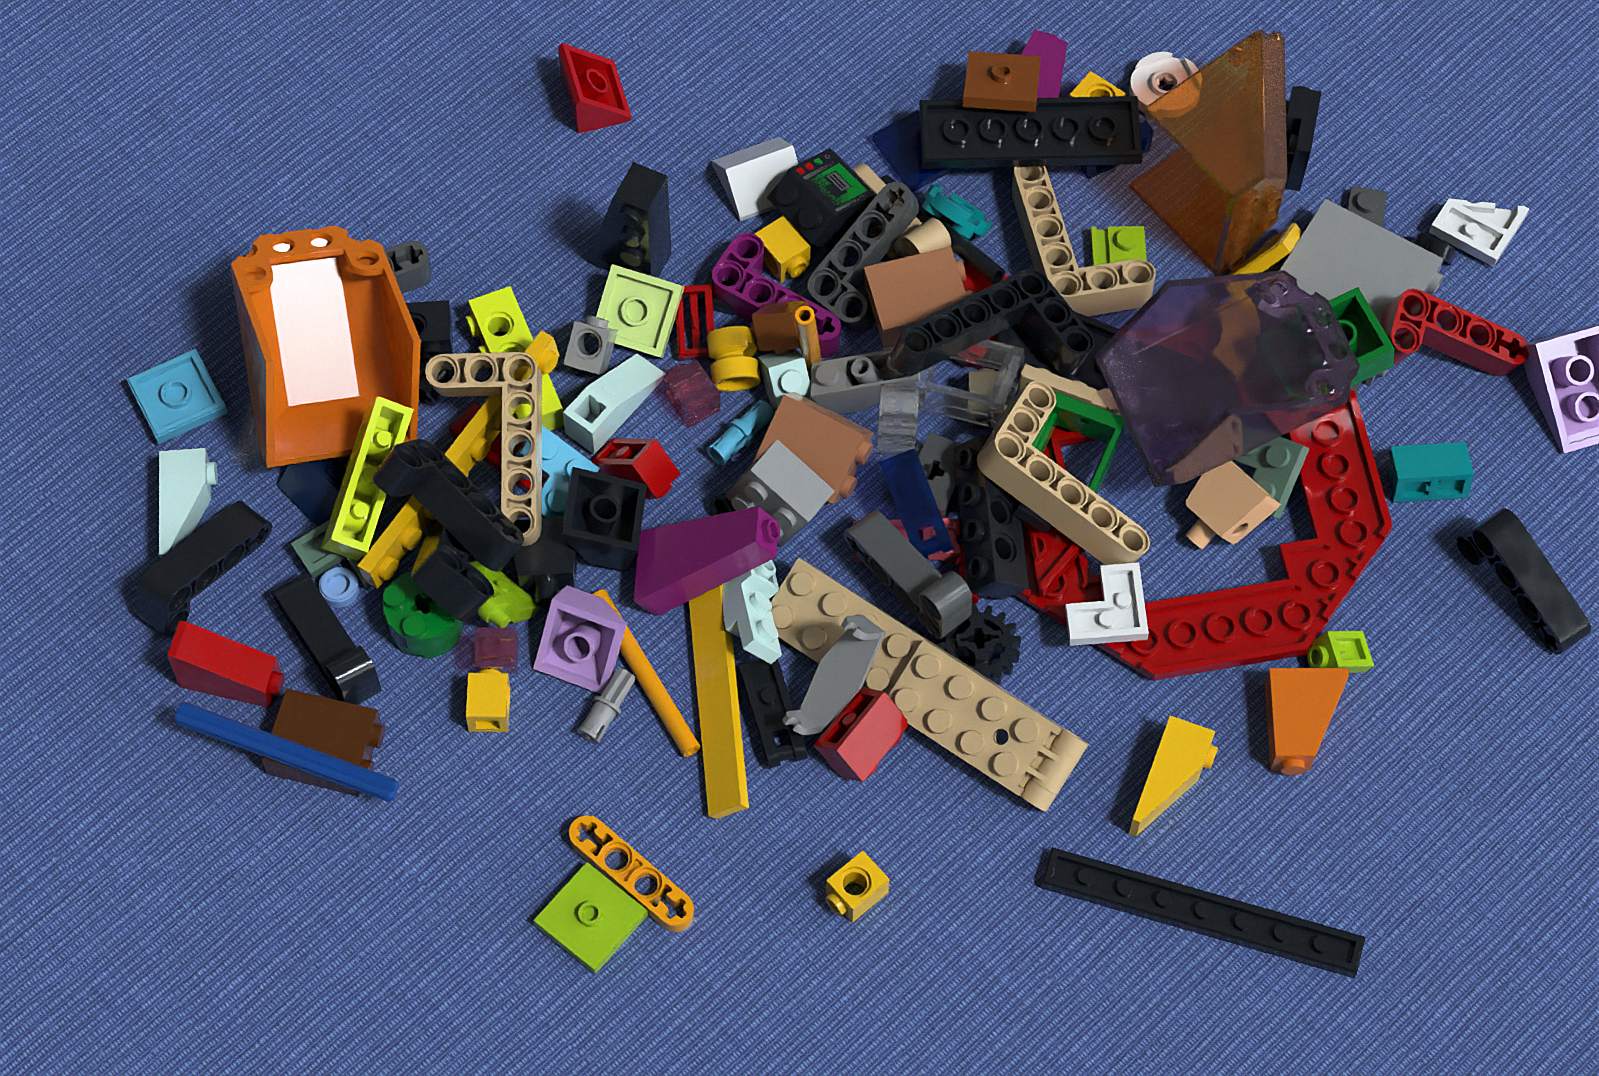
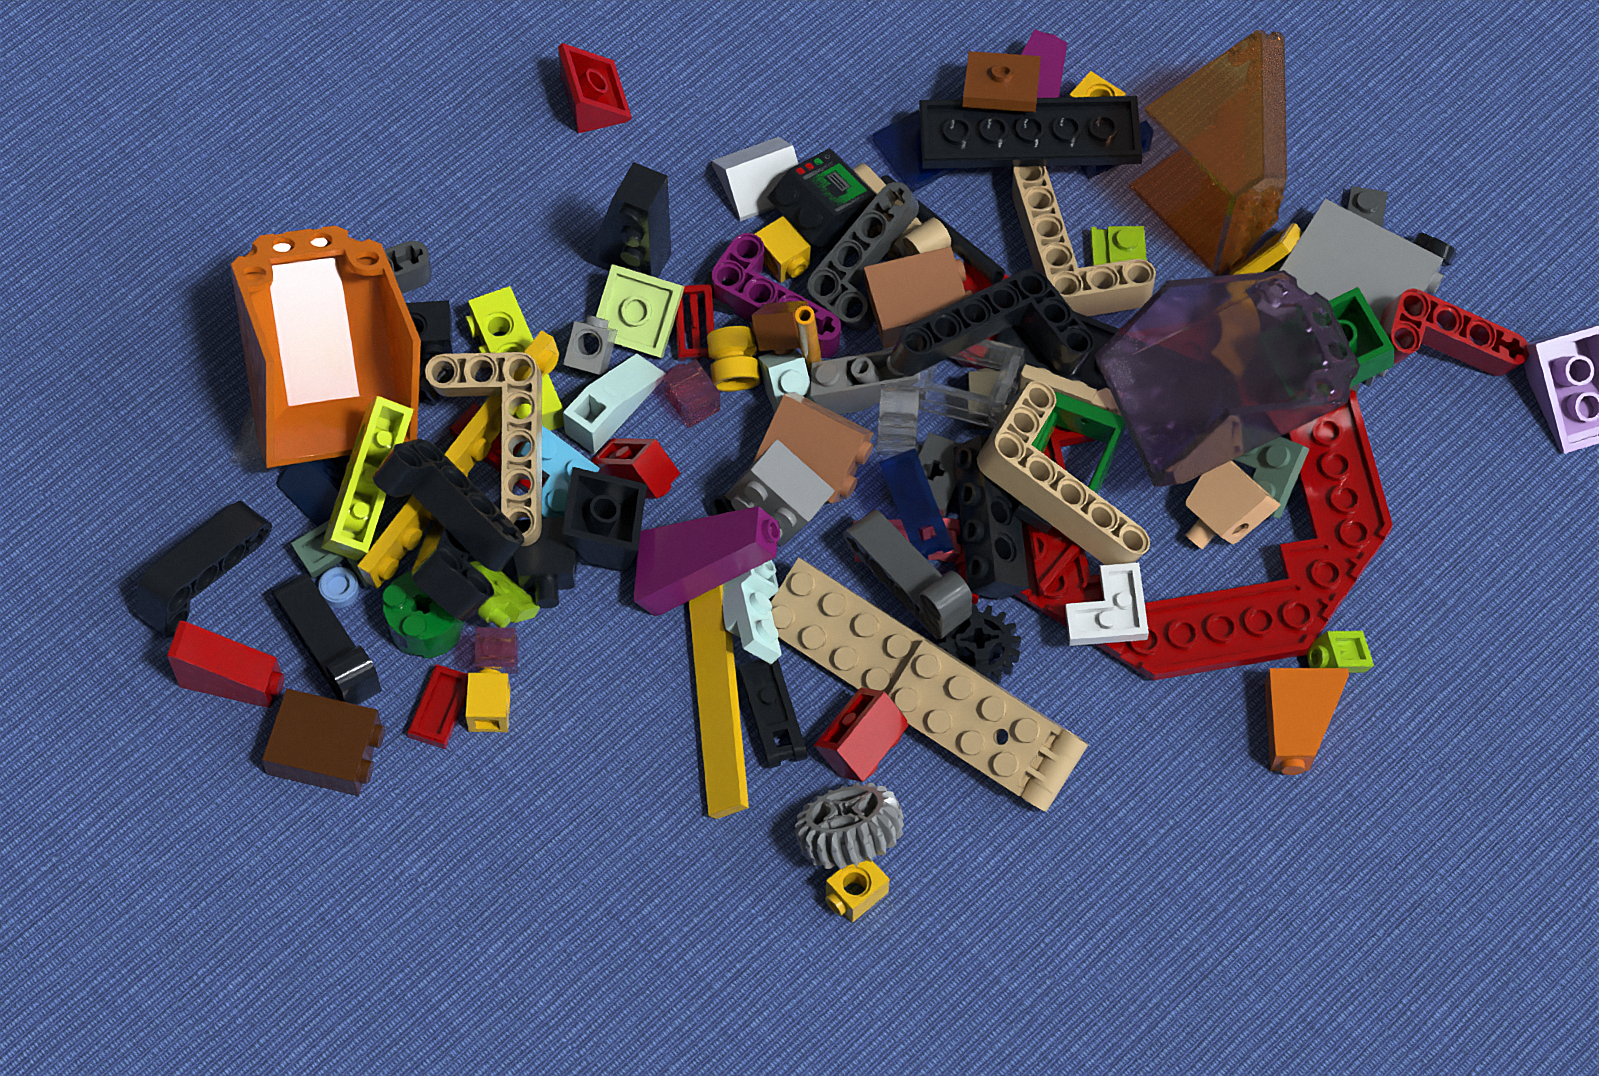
(177, 396): medium azure plate -> none
(183, 494): light aqua slope -> none
(286, 752): blue axle -> none
(439, 707): none -> red tile
(580, 640): lavender slope -> none
(590, 918): lime plate -> none
(606, 706): light grey axle -> none
(634, 870): light orange beam -> none
(655, 689): light orange piece -> none
(740, 432): medium azure pin -> none
(837, 676): light grey piece -> none
(849, 825): none -> light grey gear
(967, 218): teal plate -> none
(1157, 68): white plate -> none
(1175, 769): yellow slope -> none
(1203, 912): black tile -> none
(1300, 128): black plate -> none
(1430, 472): teal hinge -> none
(1478, 227): white wing -> none
(1527, 578): black beam -> none

